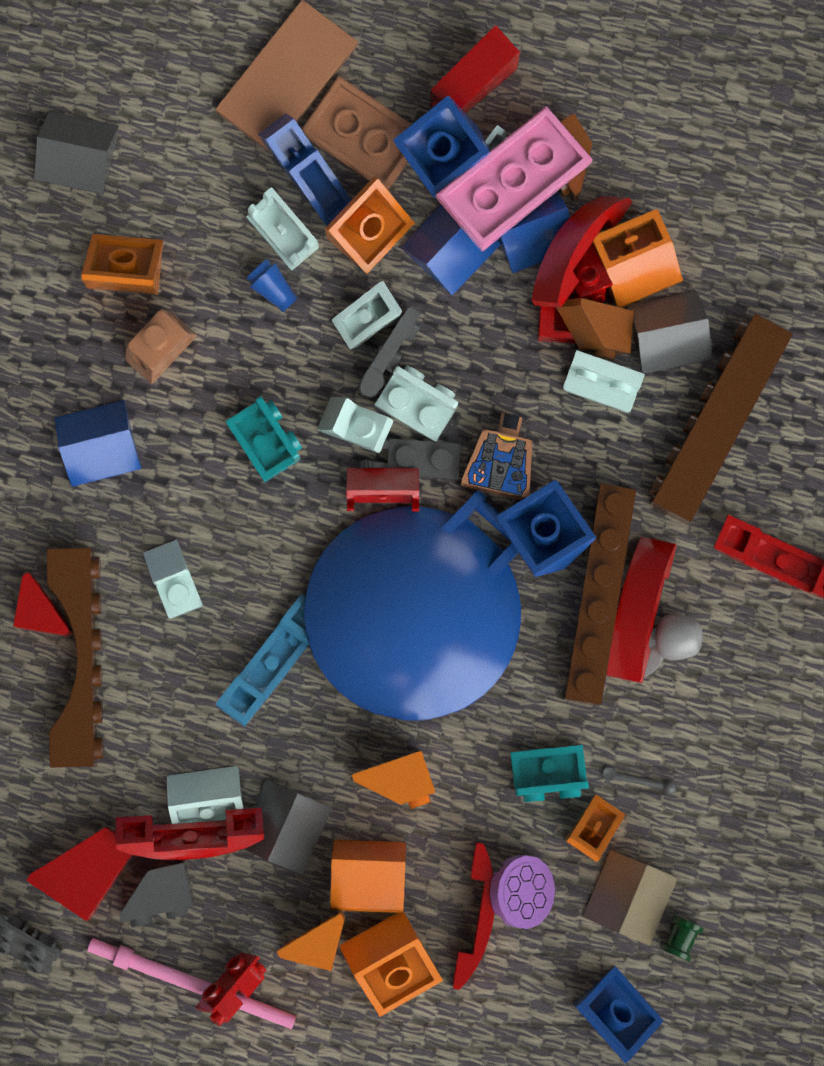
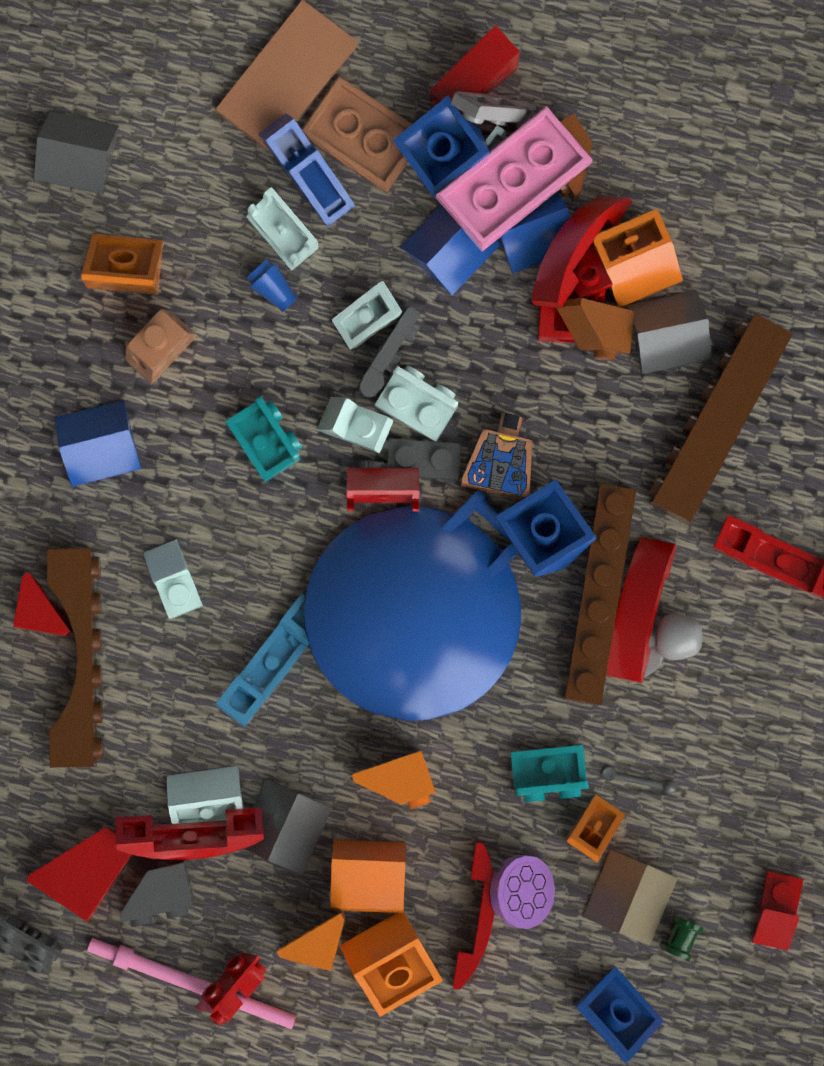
(369, 226): orange slope -> none
(494, 108): none -> light grey hinge
(603, 381): light aqua bracket -> none
(778, 911): none -> red slope

